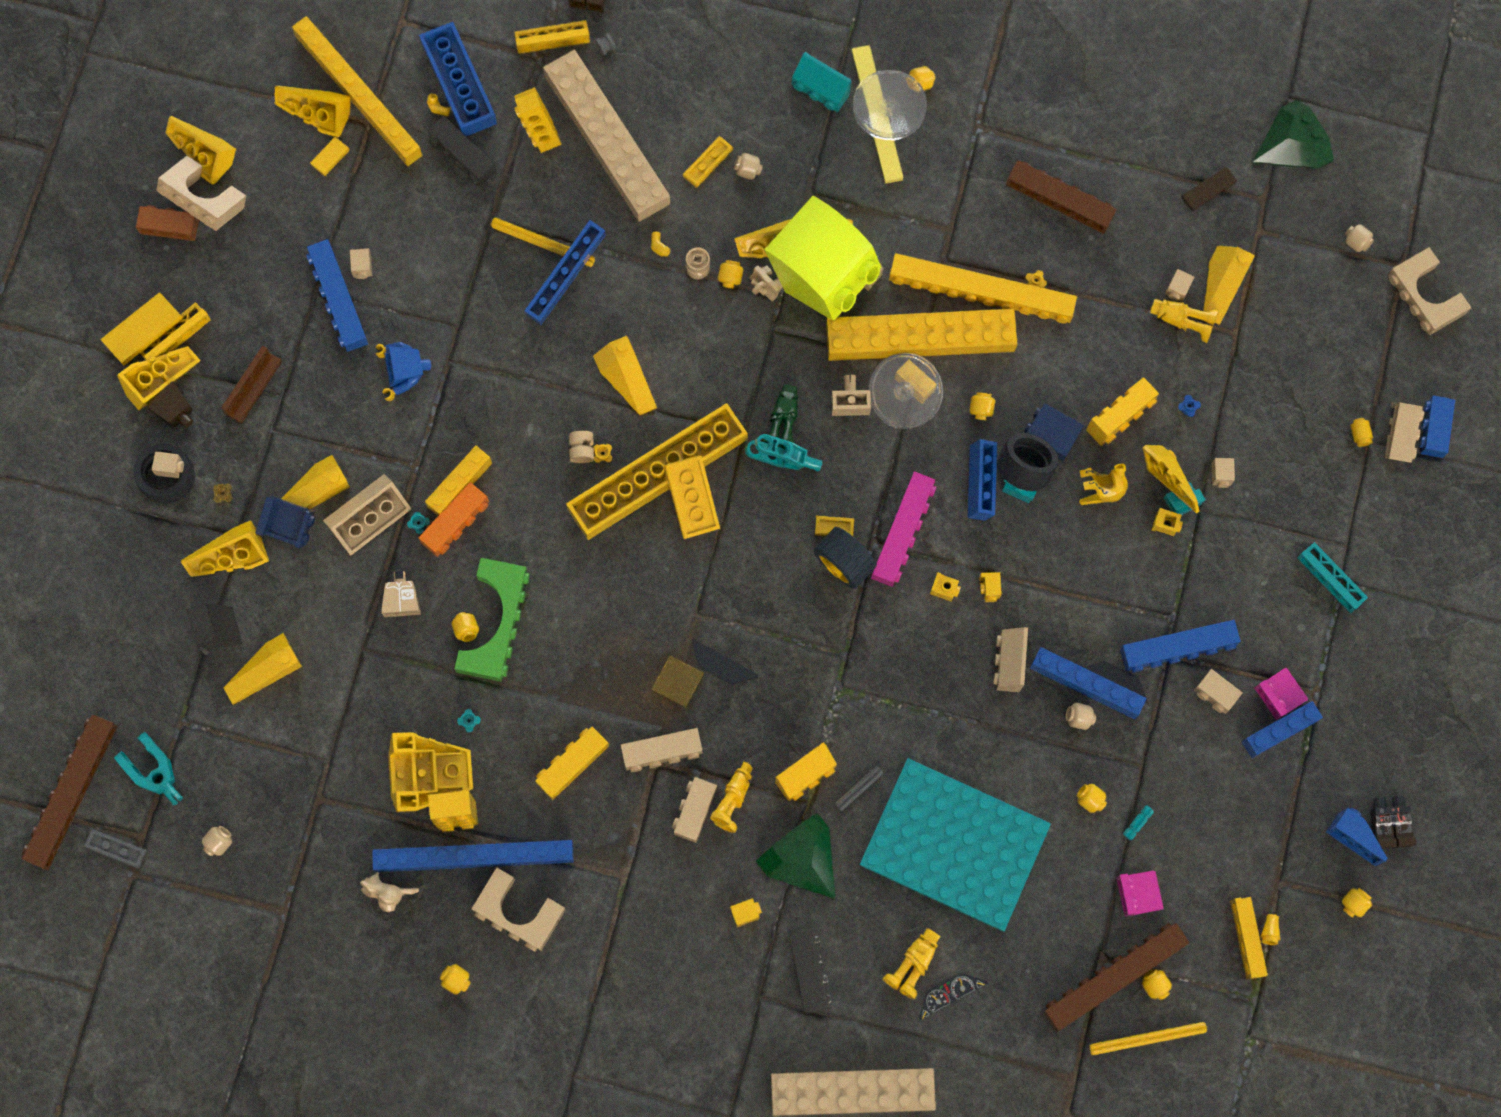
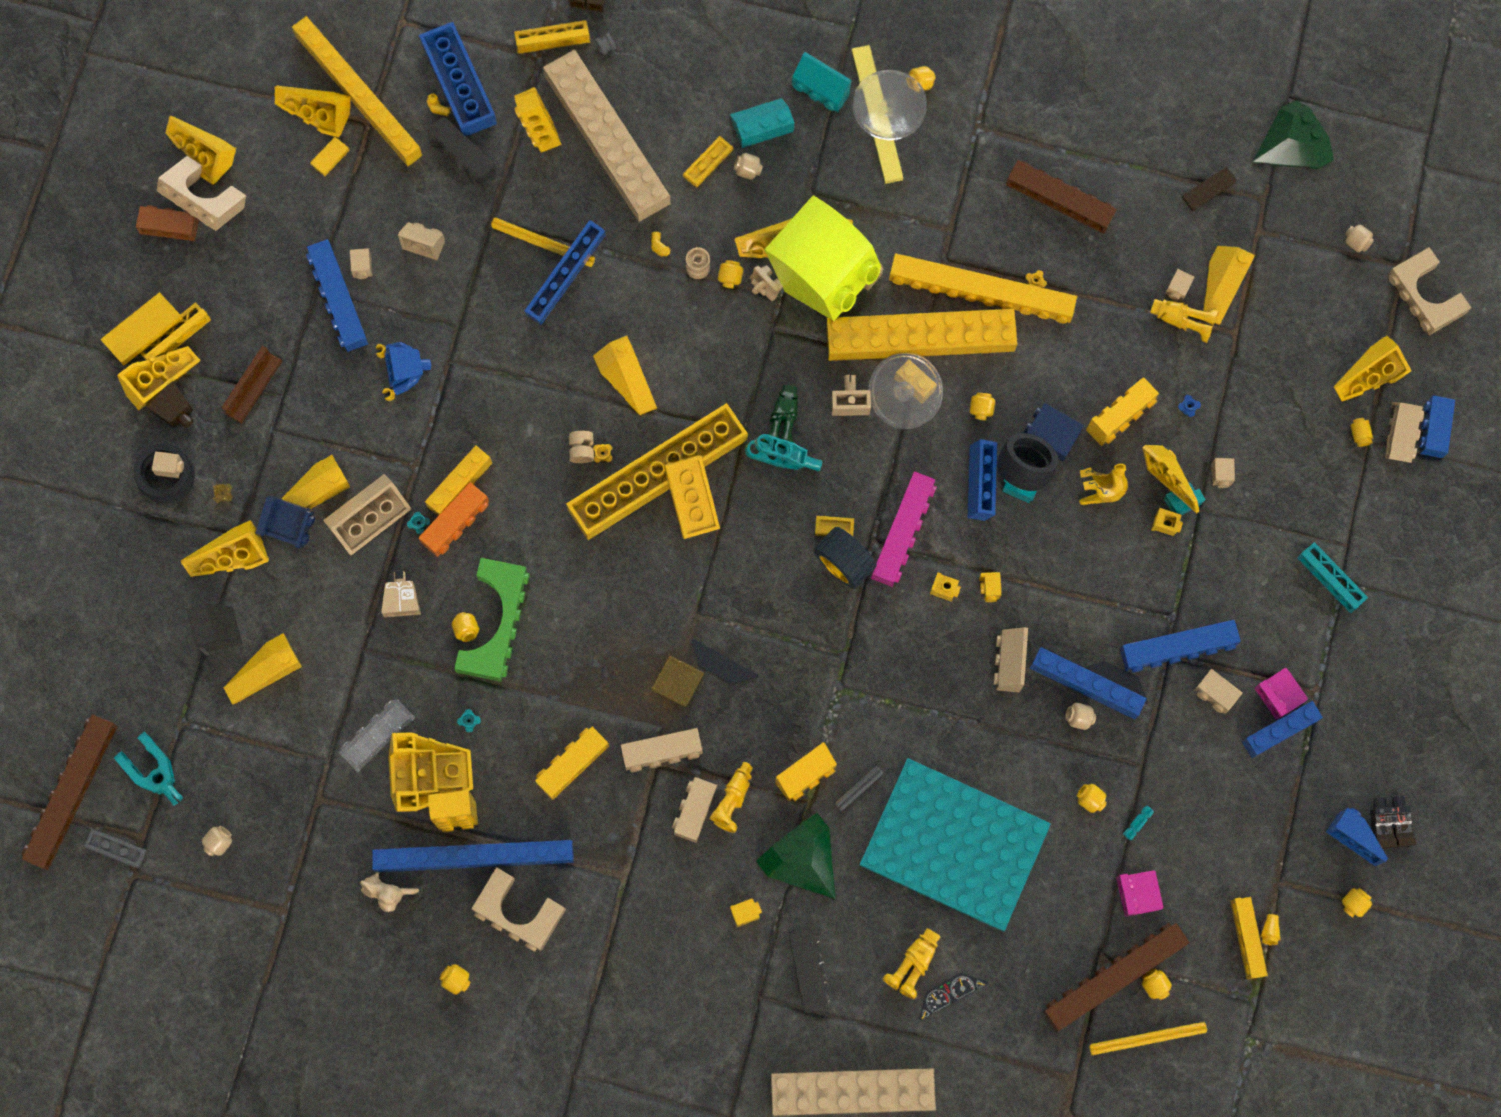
(376, 735): none -> clear brick
(421, 240): none -> tan slope
(762, 122): none -> teal slope
(1377, 366): none -> yellow wedge

